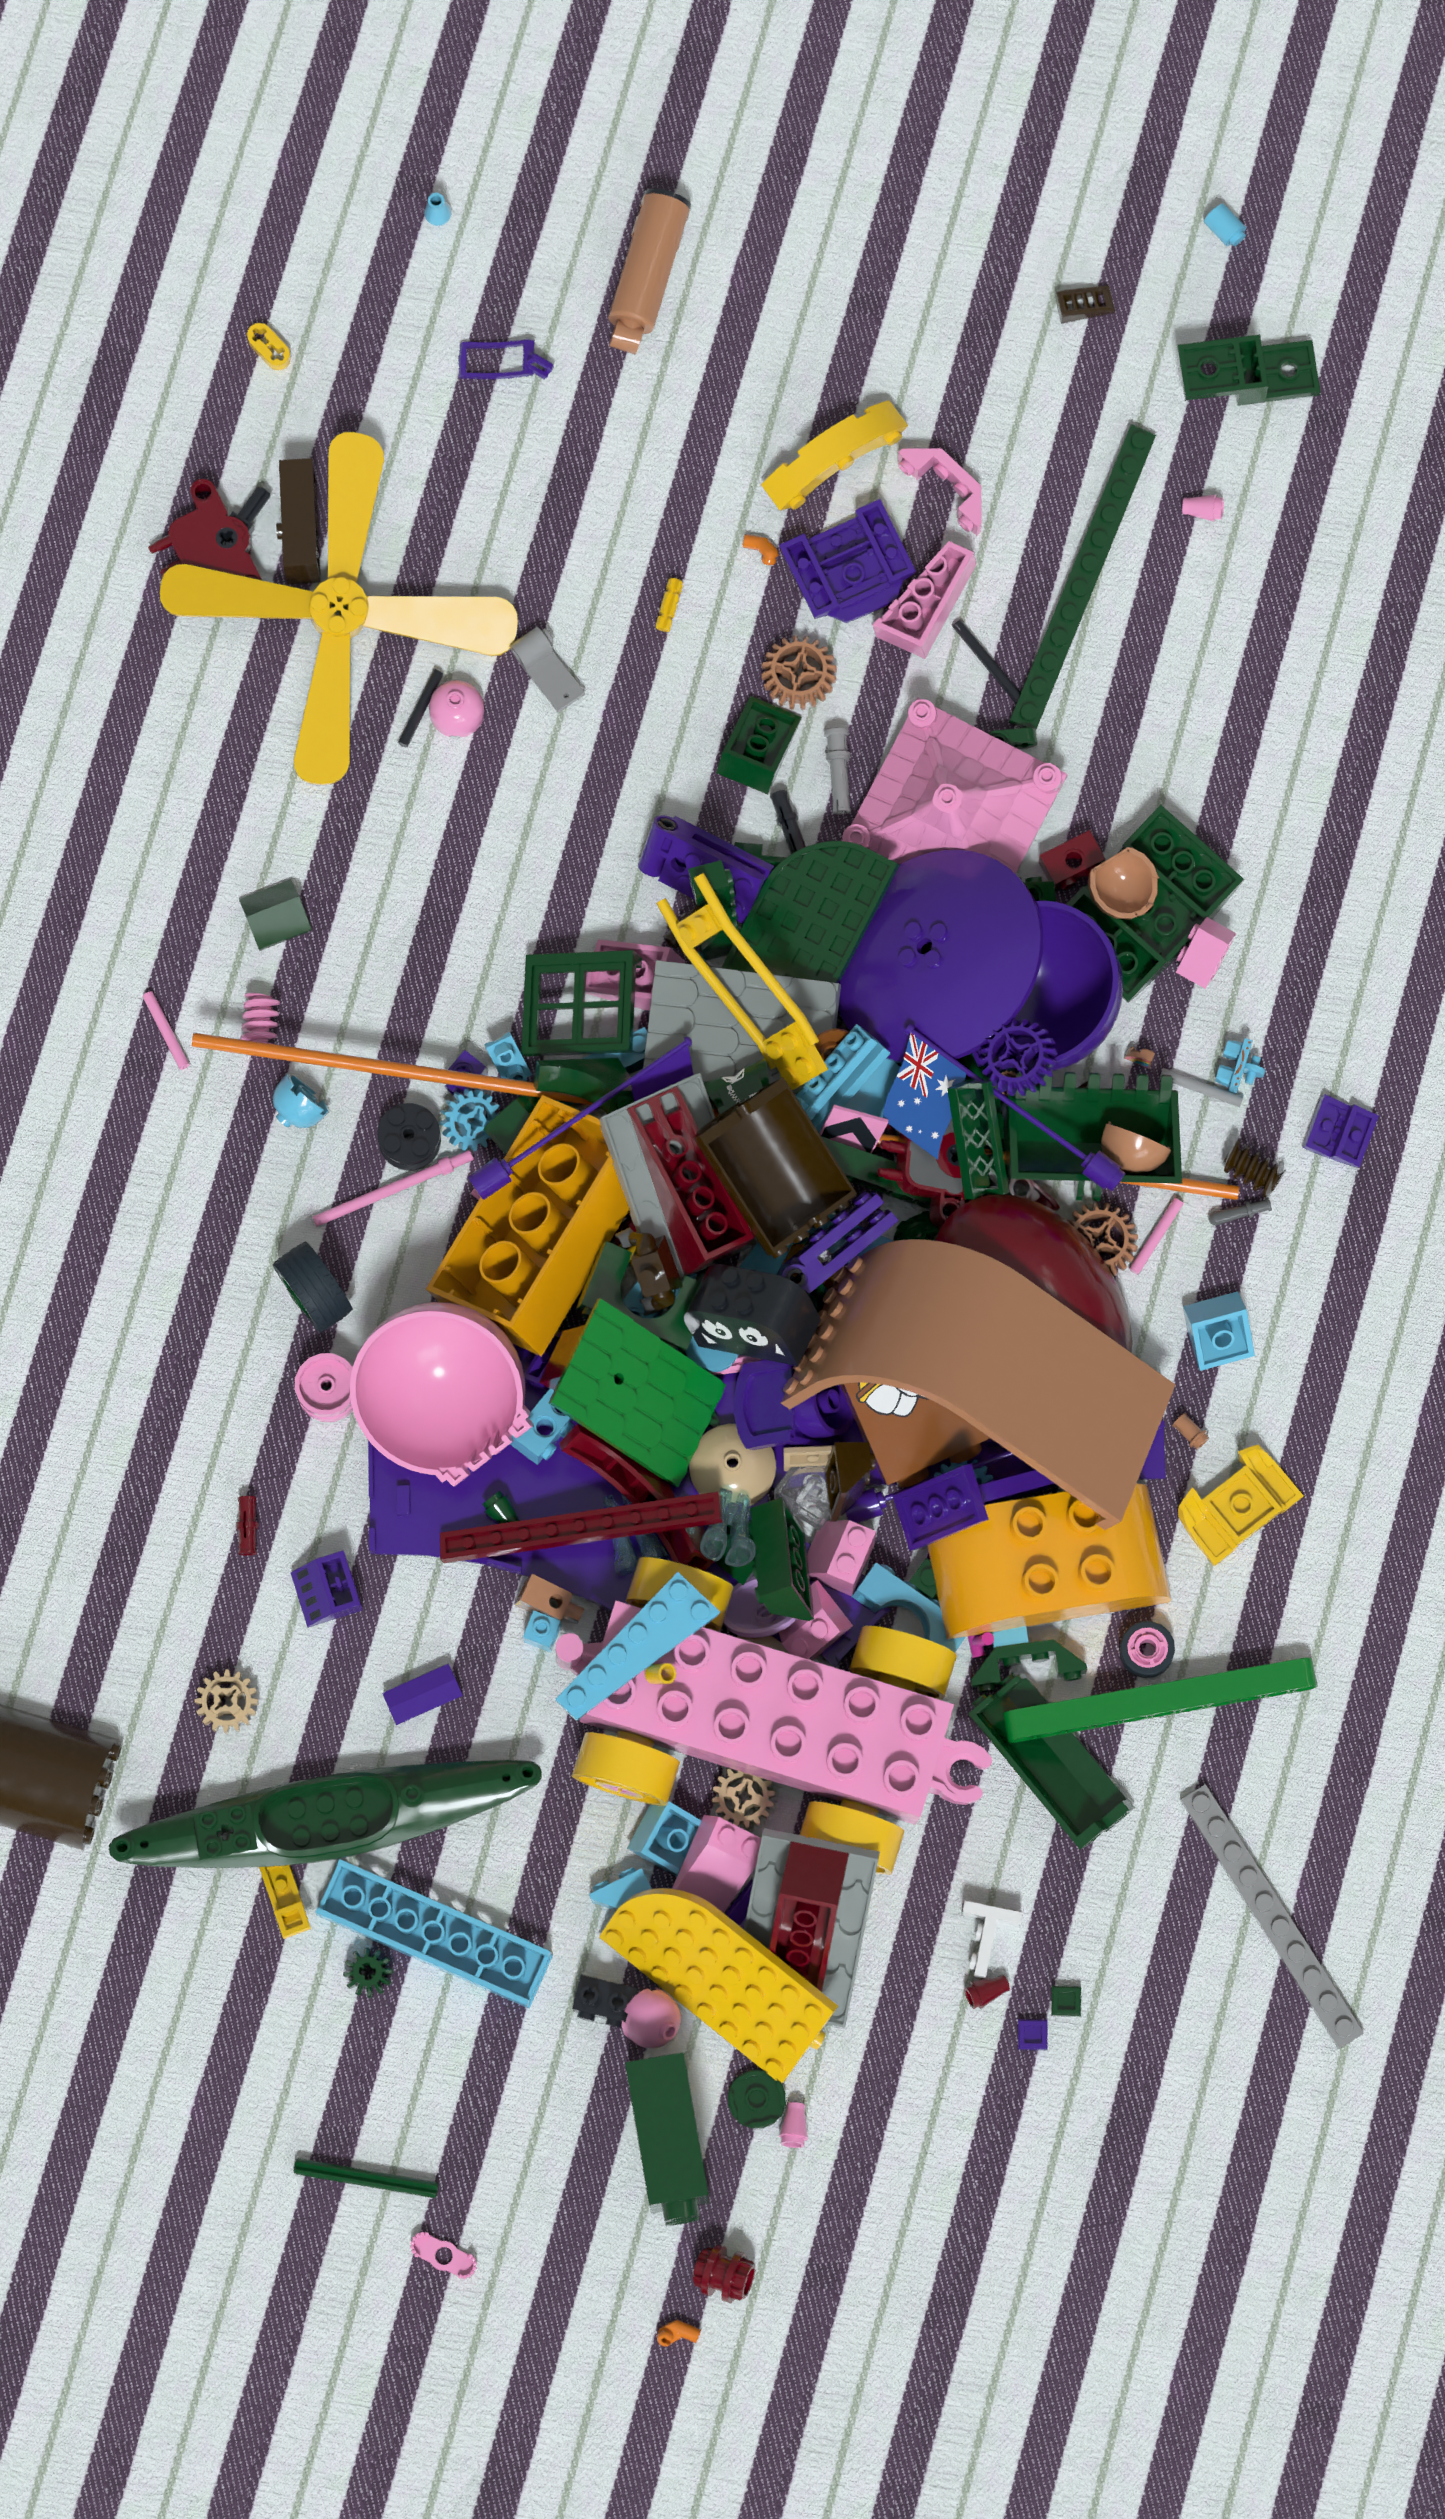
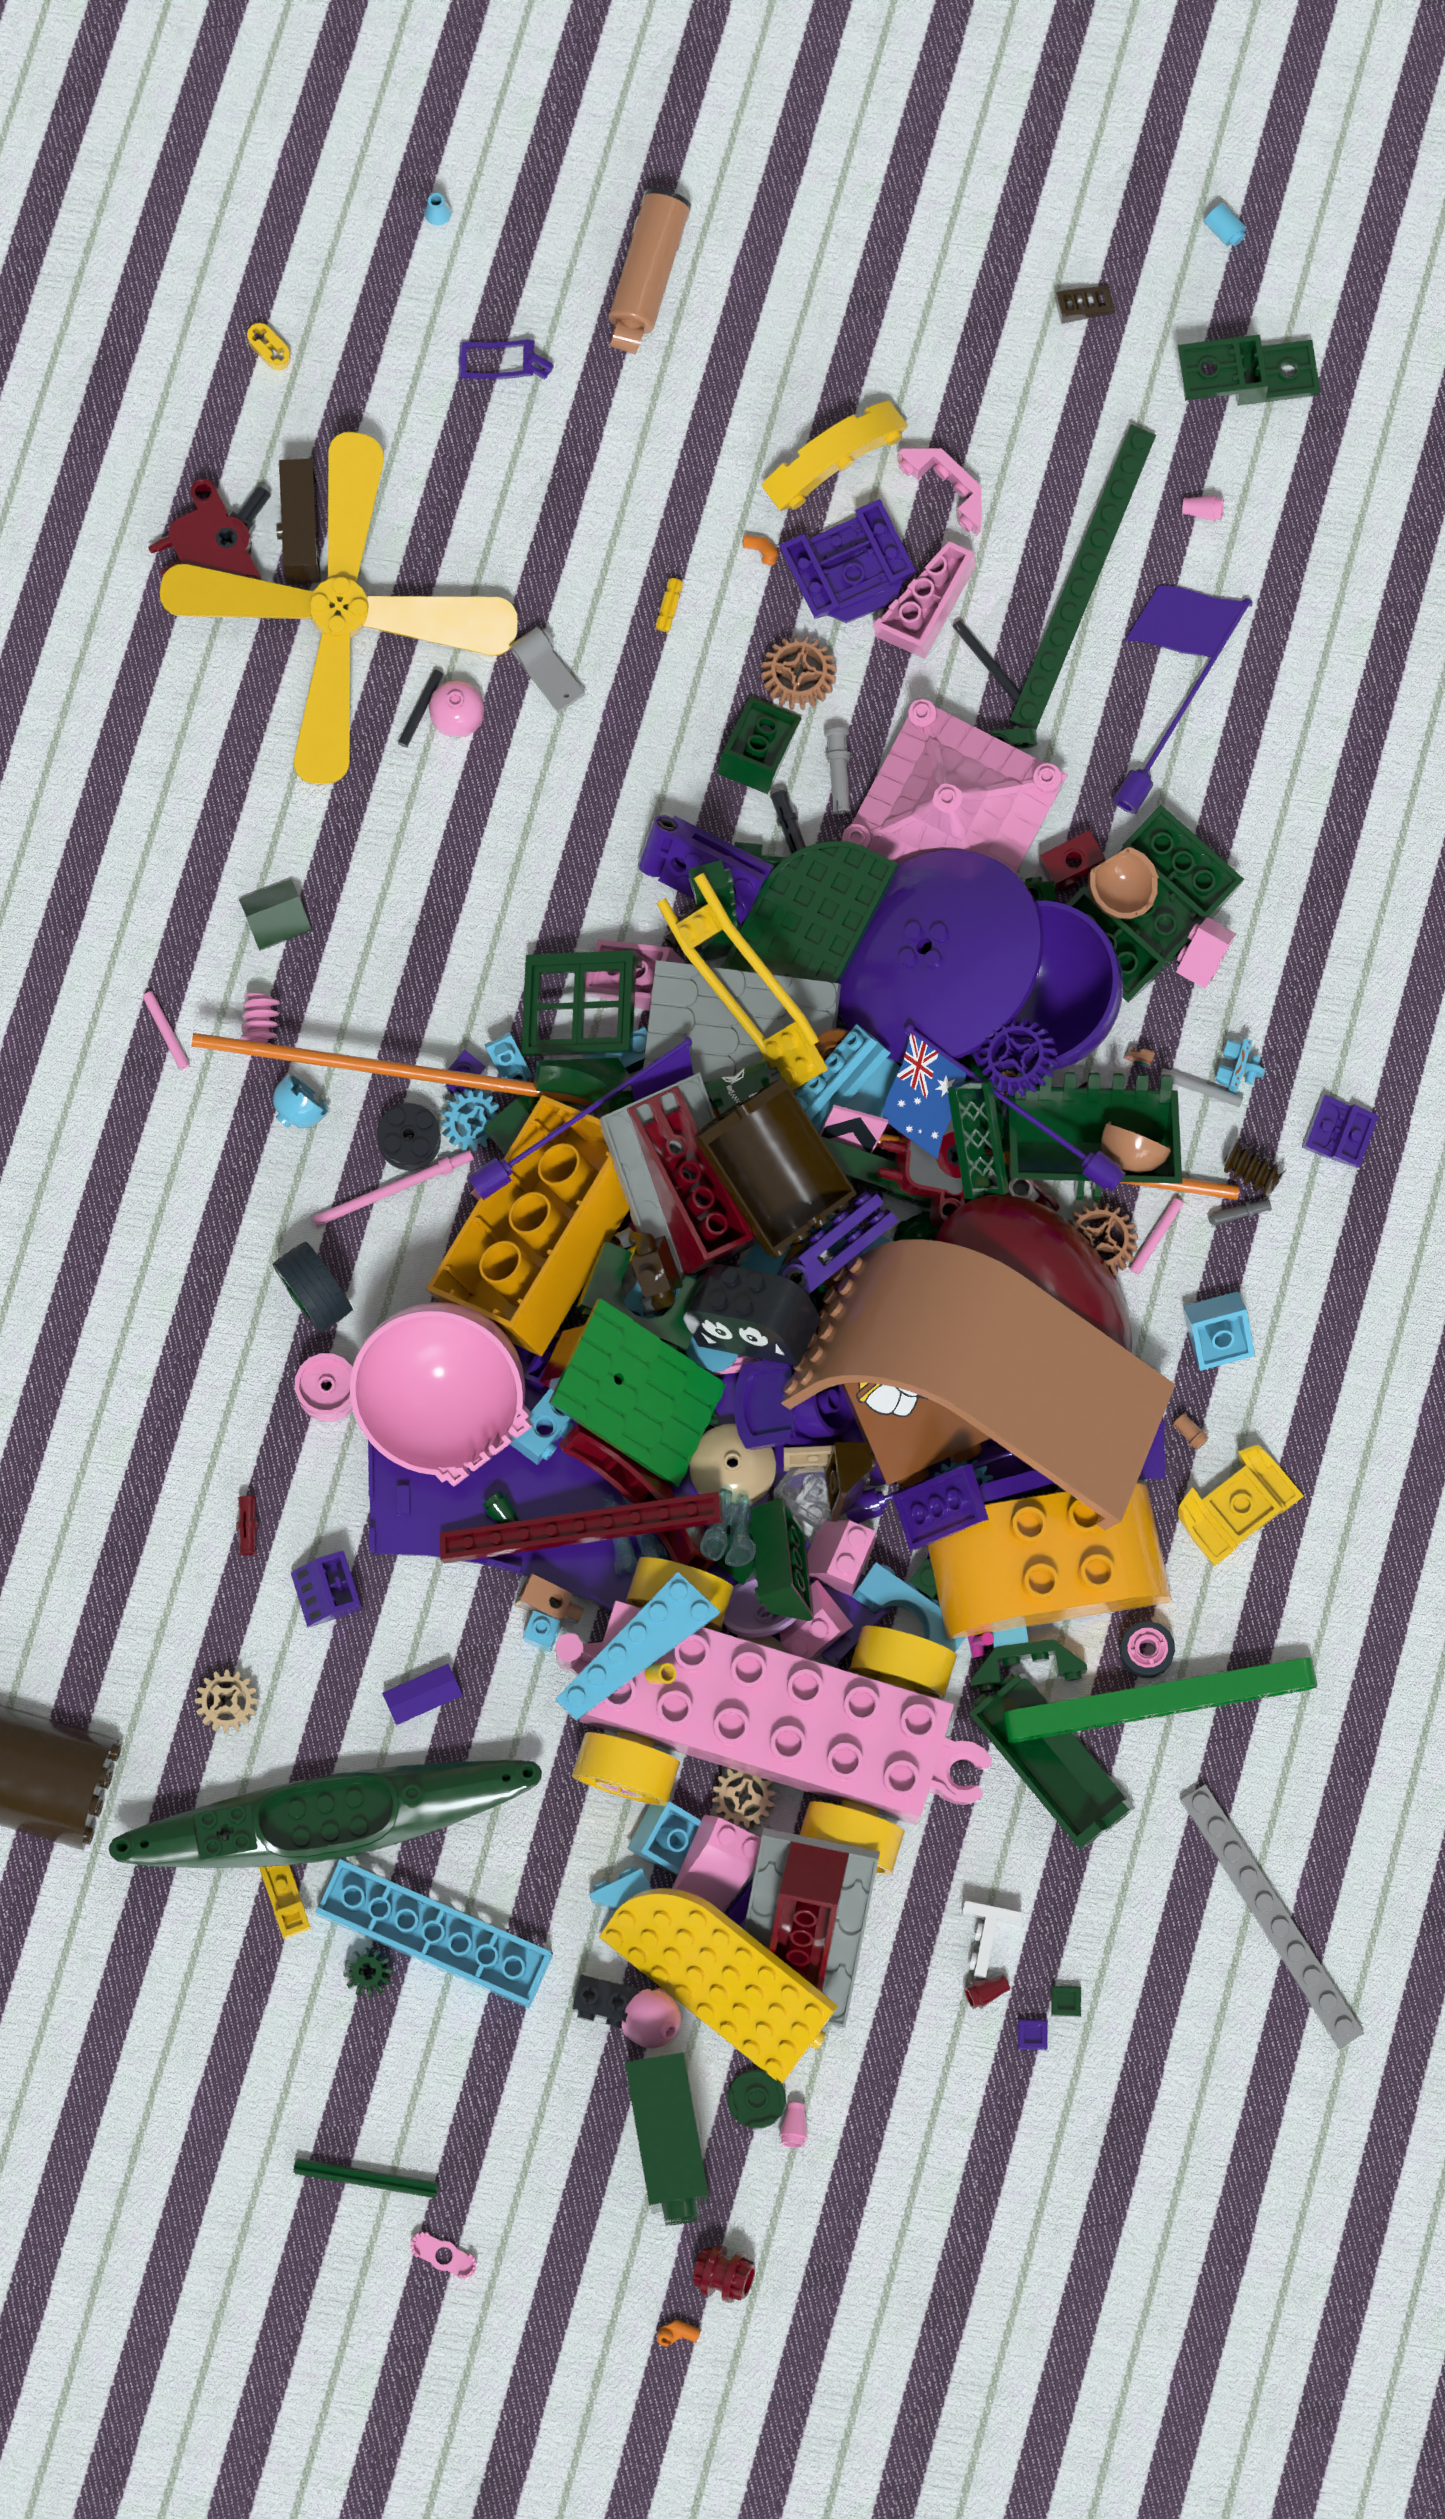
(1188, 625): none -> dark purple flag

